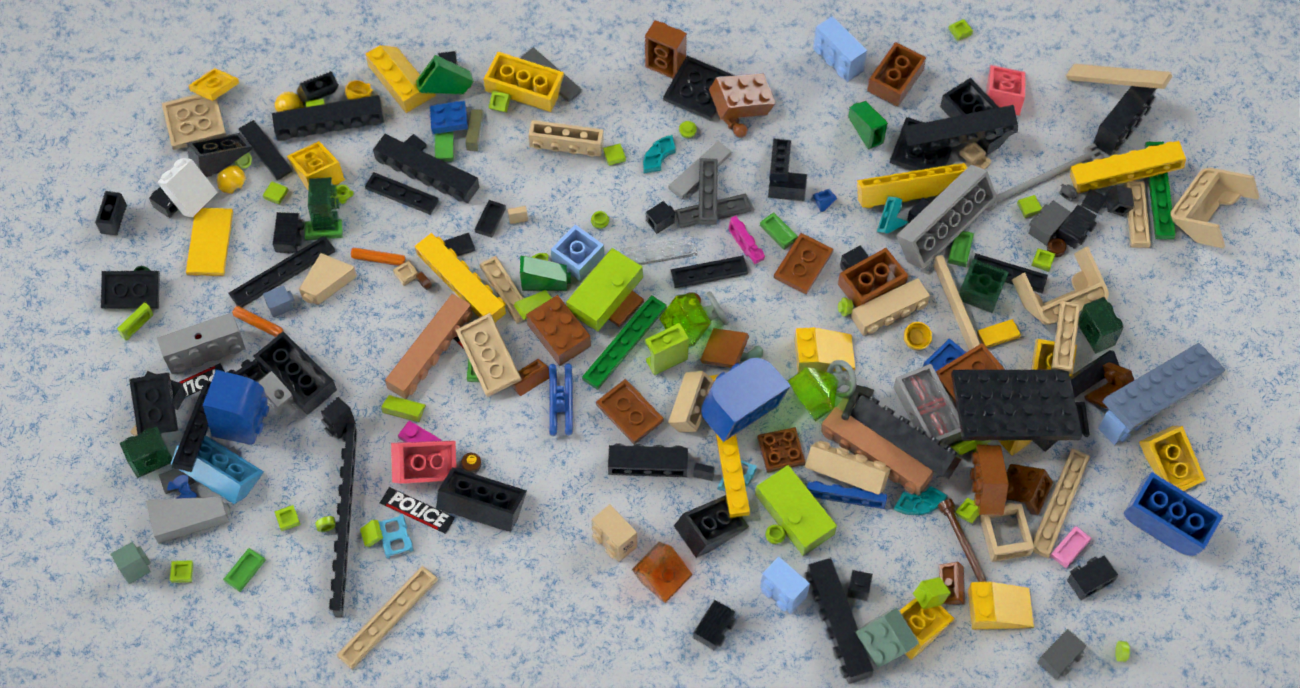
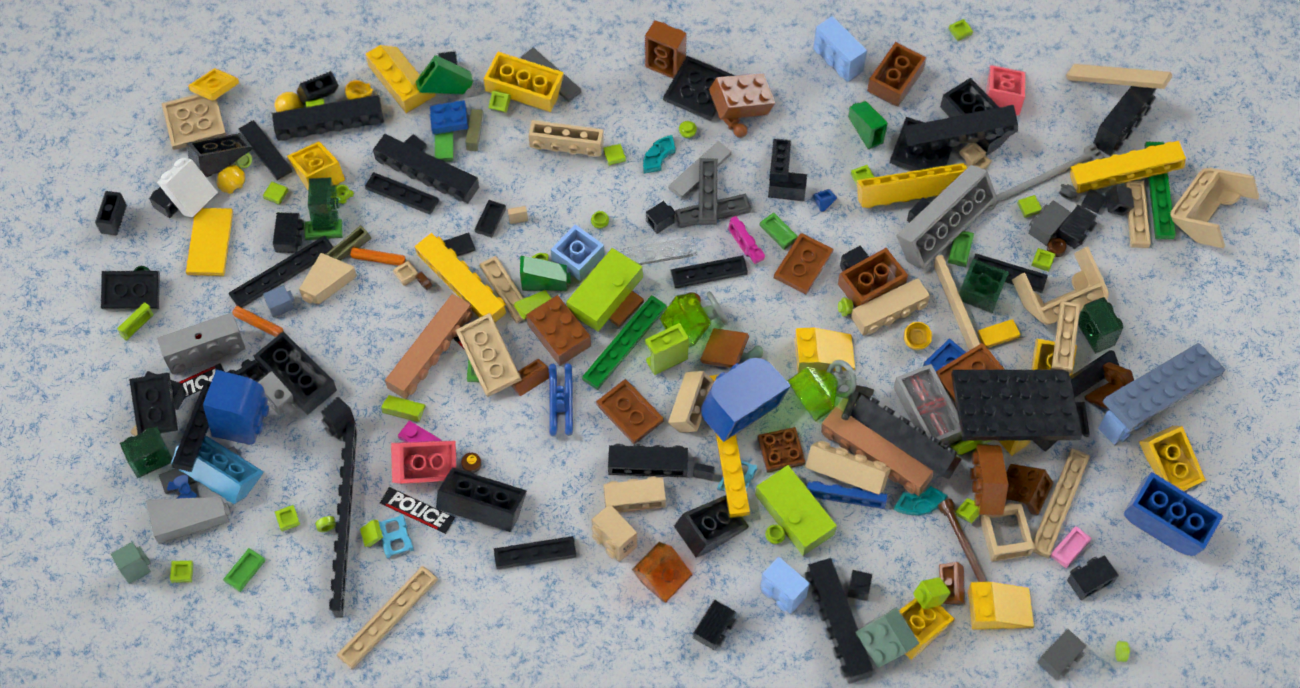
(354, 239): none -> olive piece
(534, 552): none -> black tile
(635, 494): none -> tan brick
(861, 173): none -> lime tile
(889, 220): teal slope -> none

